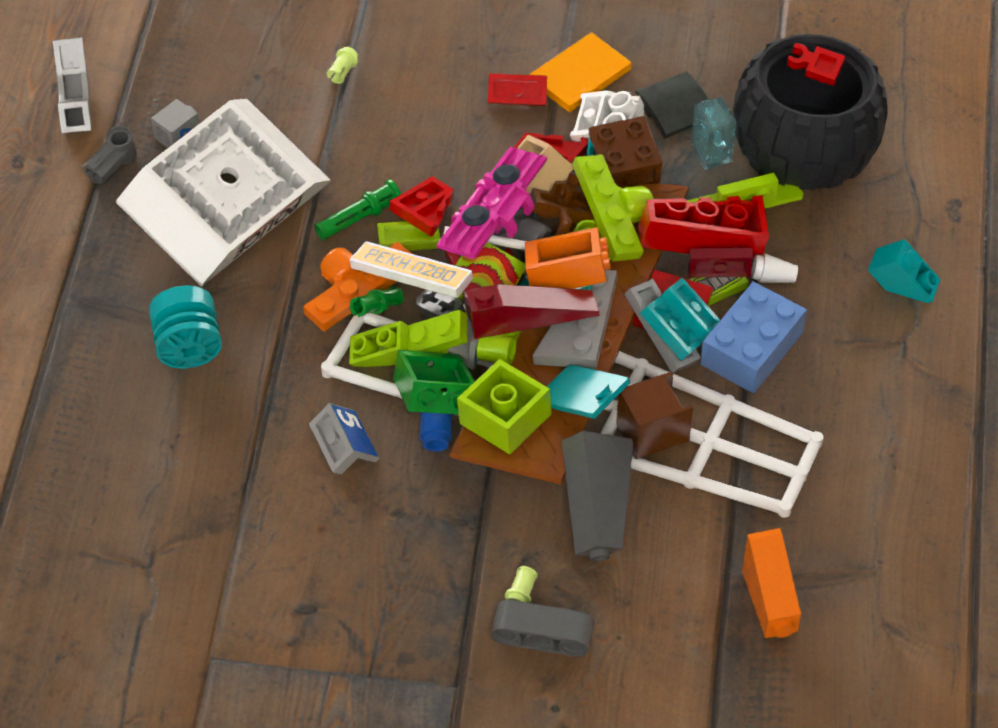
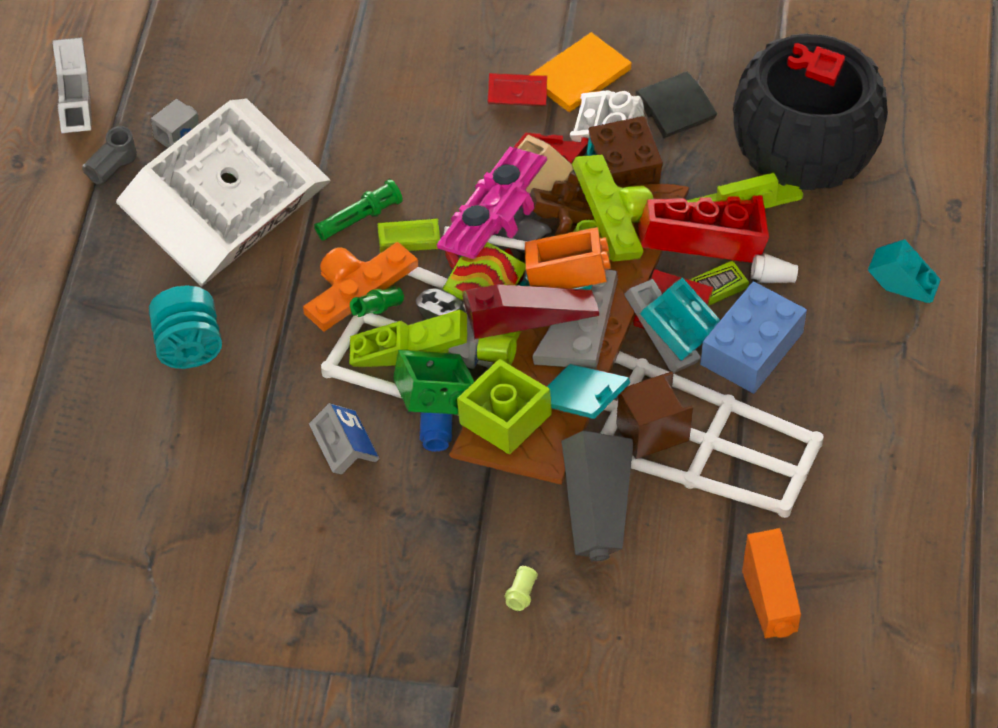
(345, 60): yellowish green pin -> none
(411, 269): tile -> none
(424, 204): red wing -> none
(542, 628): dark grey beam -> none
(713, 132): clear light blue brick -> none
(720, 262): dark red plate -> none

